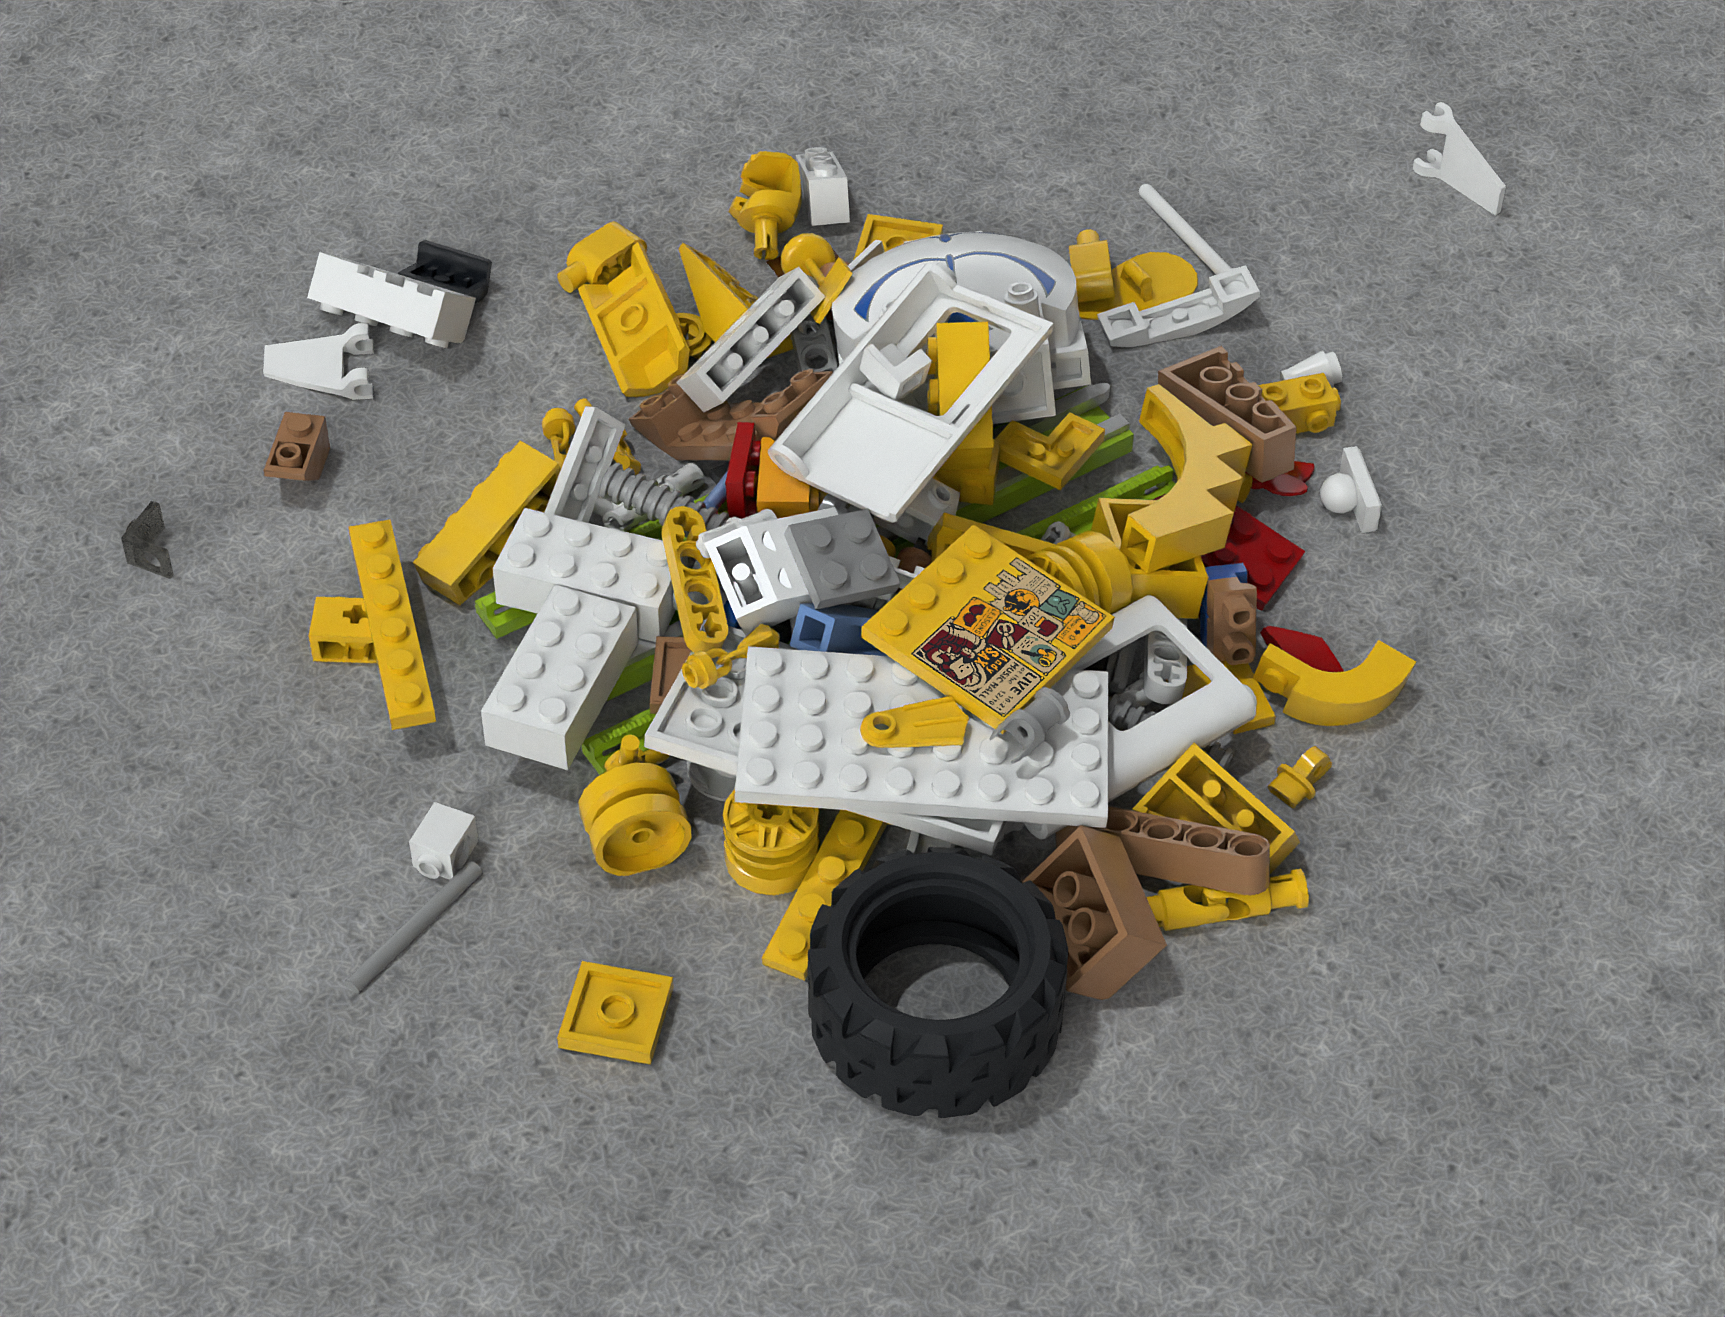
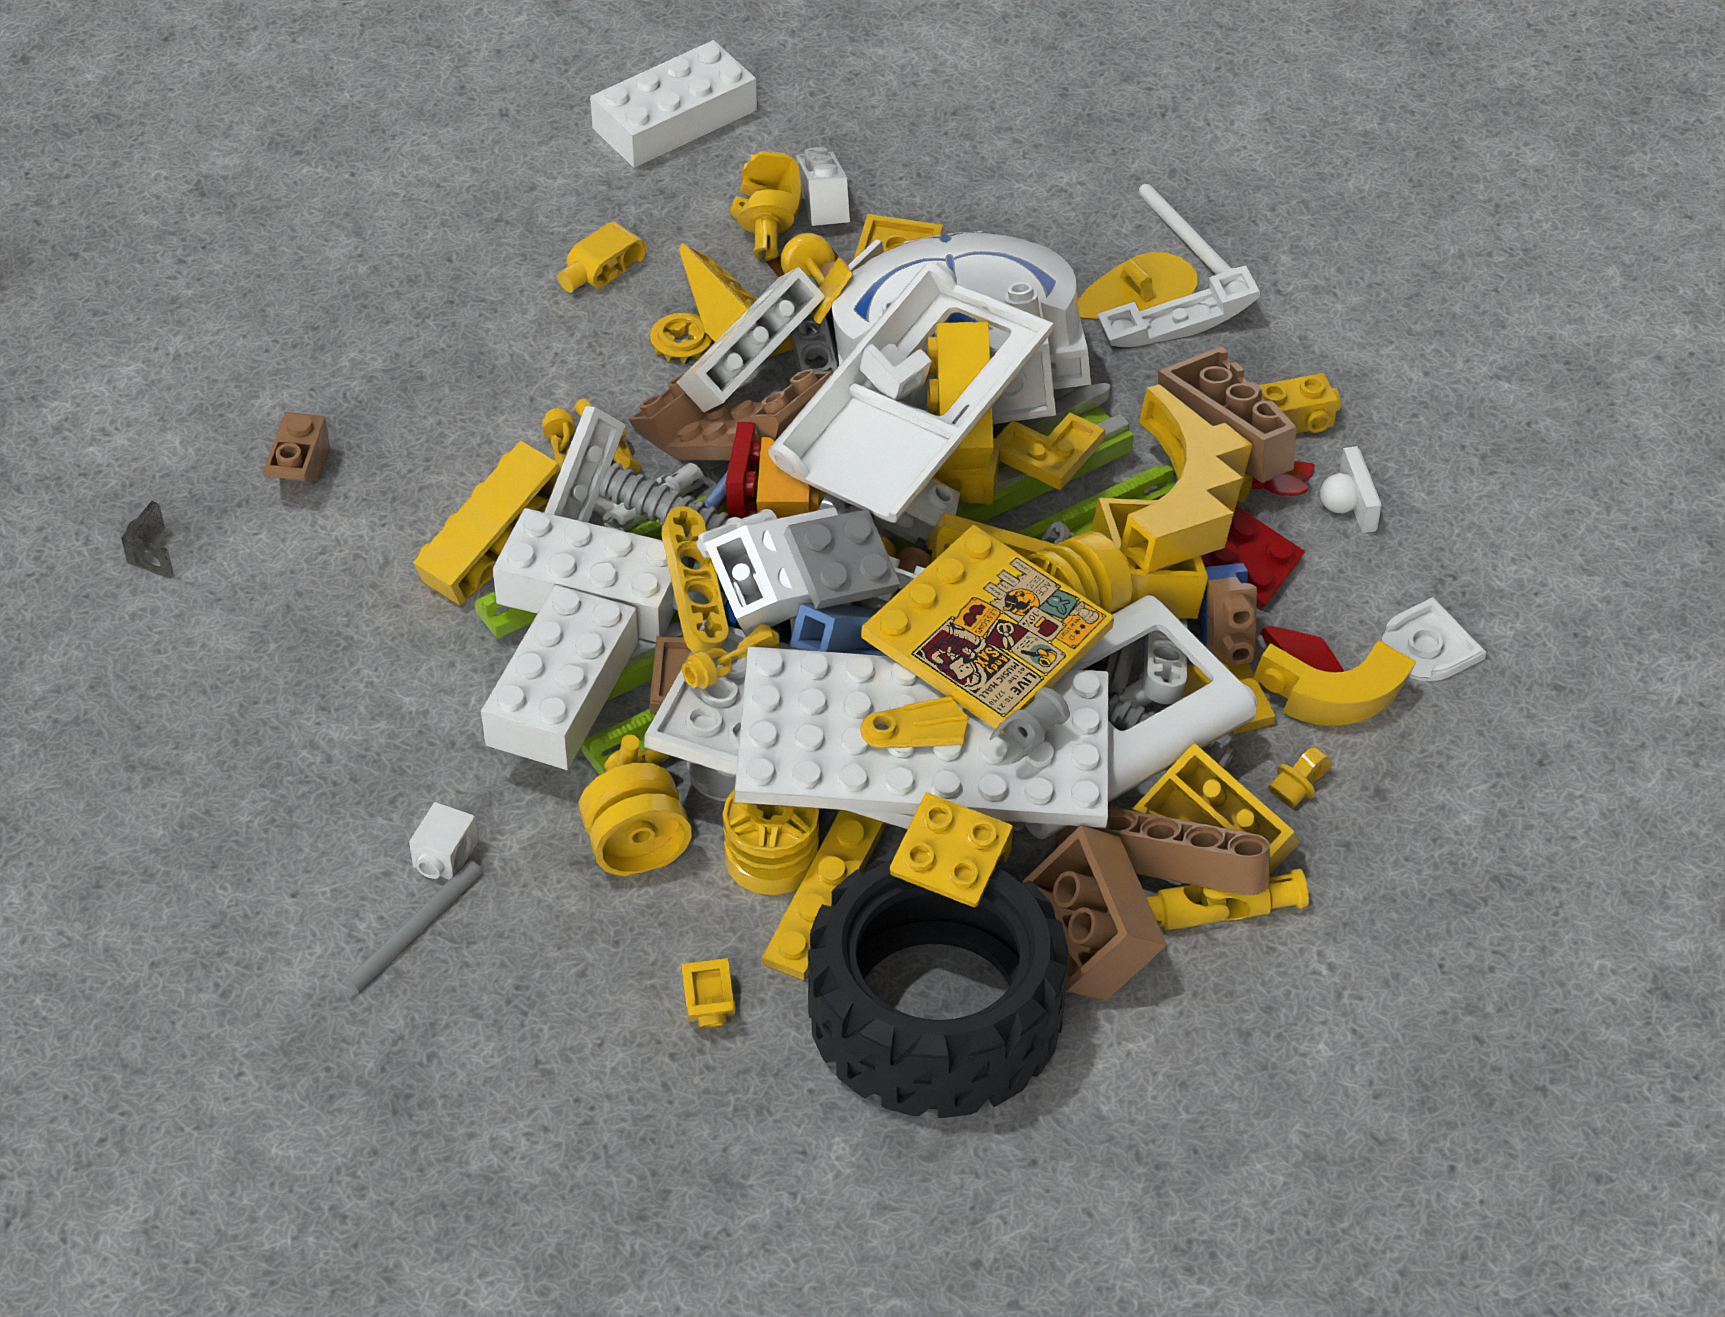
(320, 363): white flag -> none
(341, 631): yellow brick -> none
(391, 299): white wedge -> none
(392, 625): yellow plate -> none
(451, 269): black bracket -> none
(615, 1012): yellow plate -> none
(637, 328): yellow piece -> none
(673, 103): none -> white brick
(708, 992): none -> yellow bracket
(951, 849): none -> yellow bracket
(1091, 267): yellow piece -> none
(1315, 364): white cone -> none
(1433, 641): none -> white tile
(1461, 162): white flag -> none

